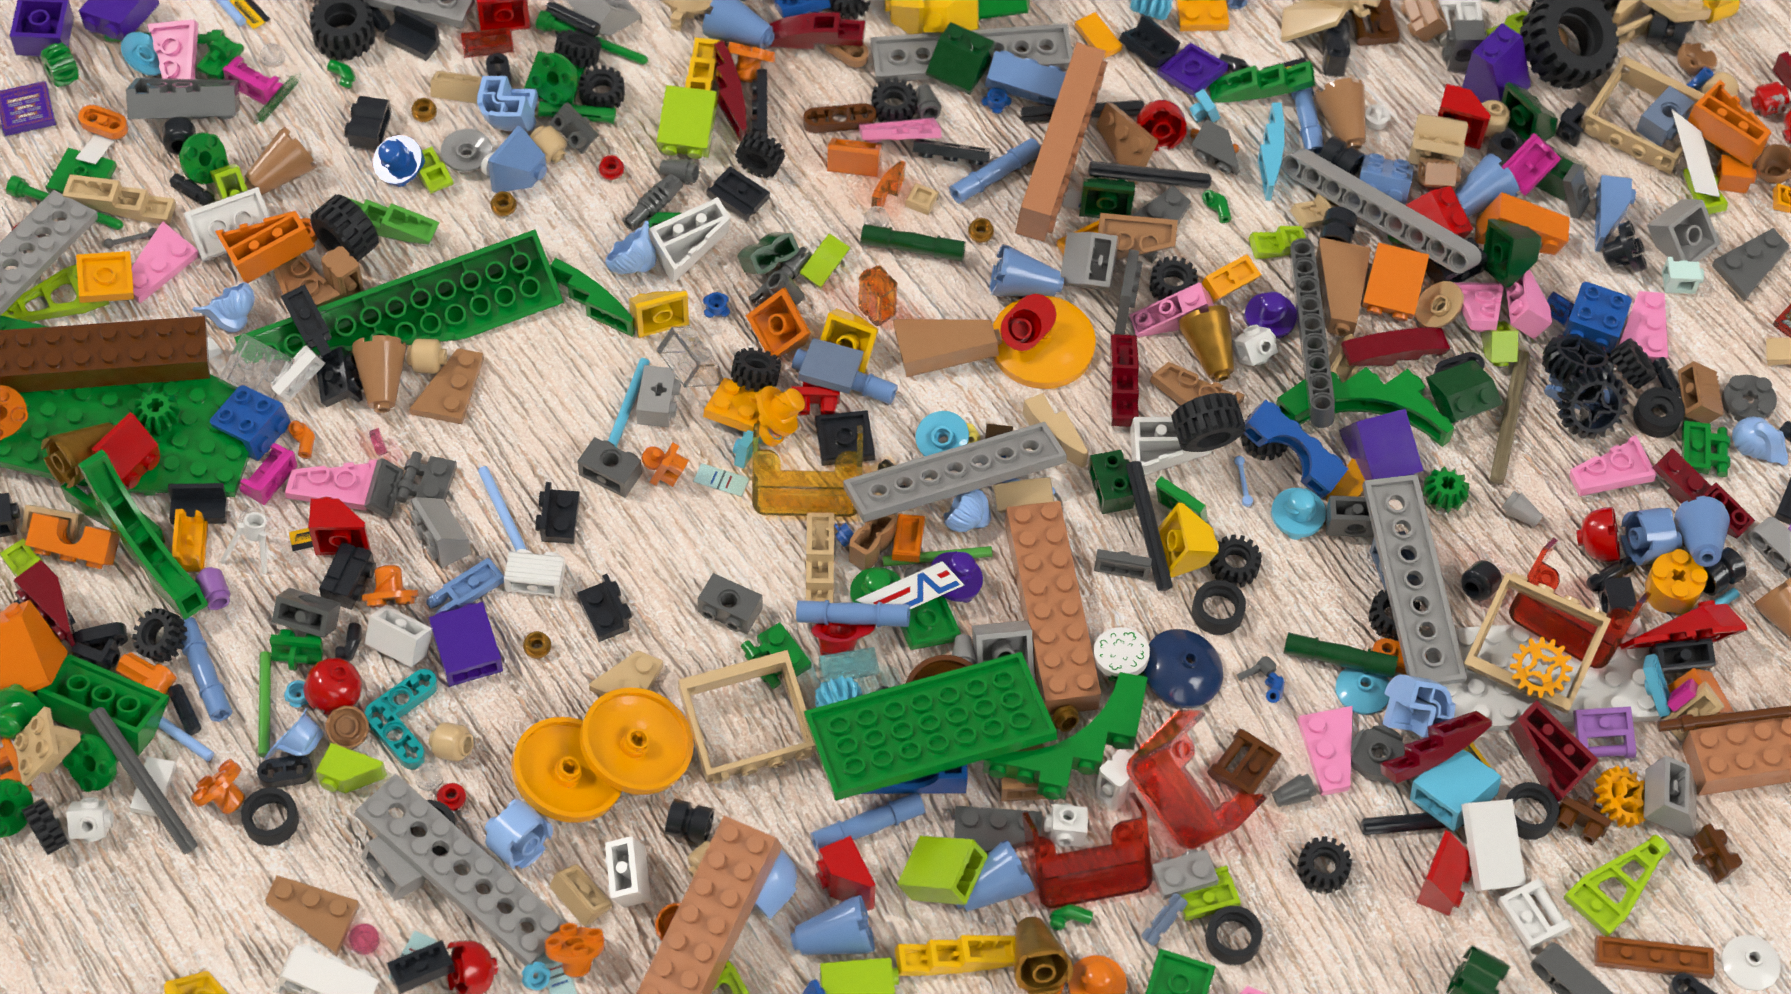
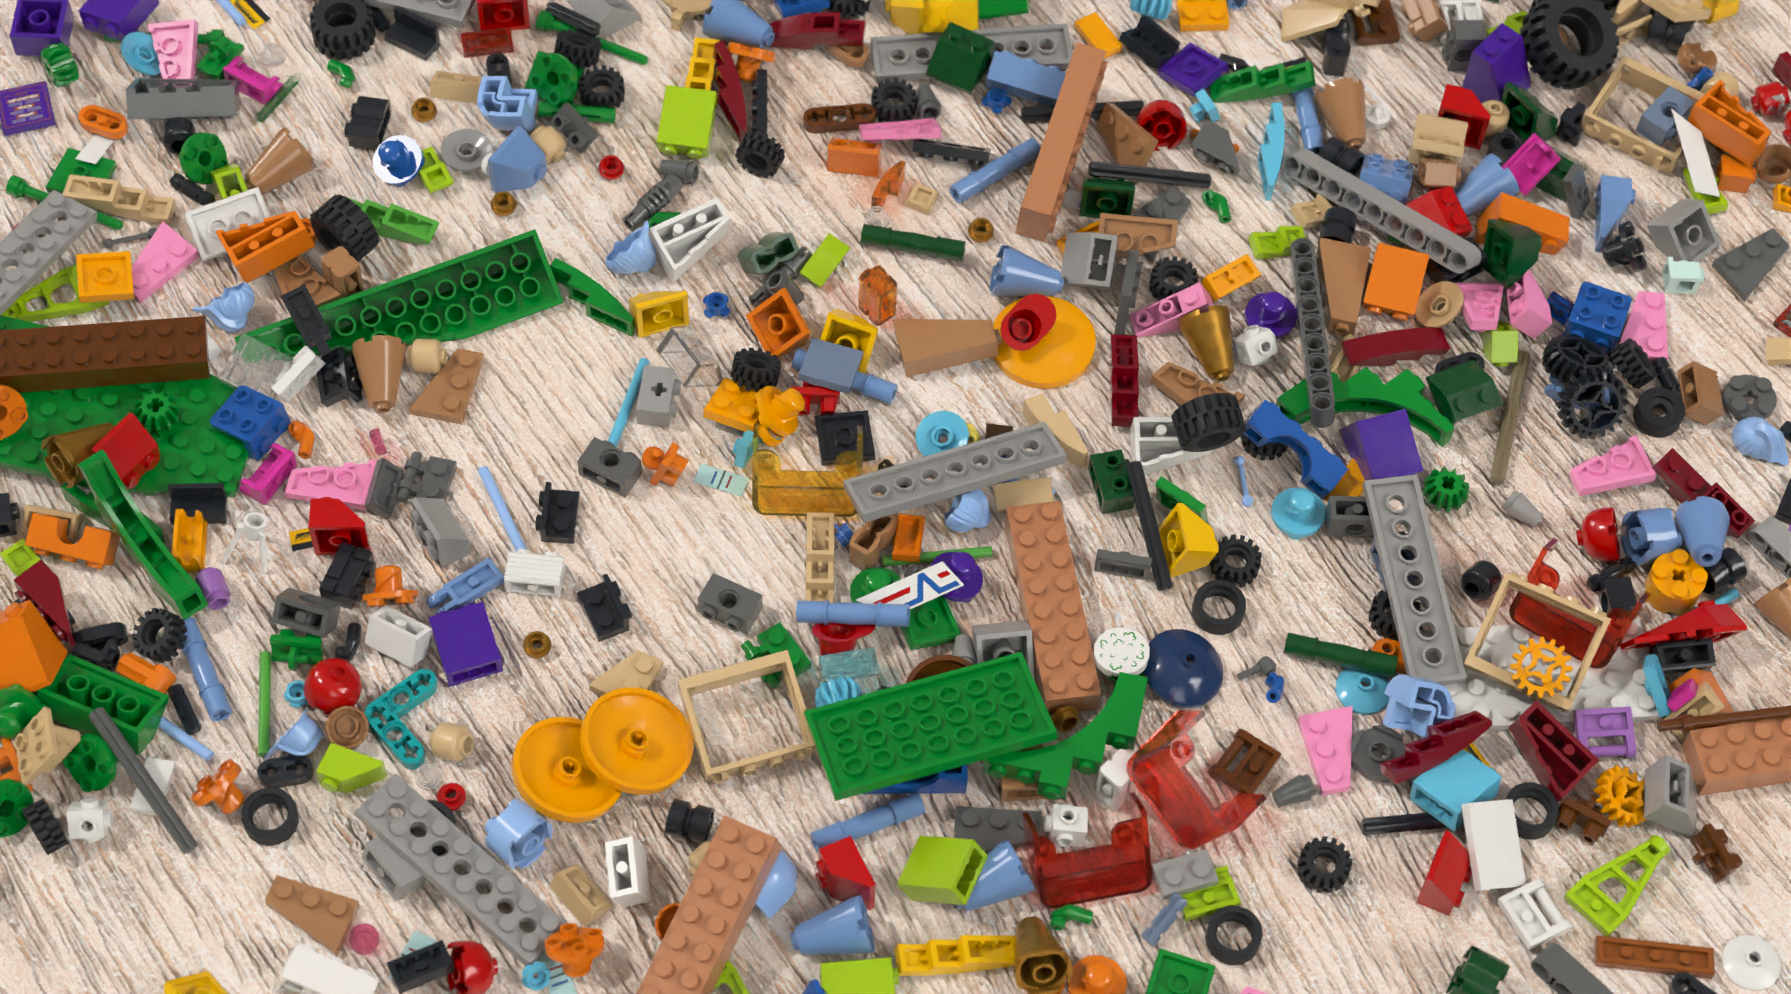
(738, 193): black plate -> none
(1697, 447): green plate -> none

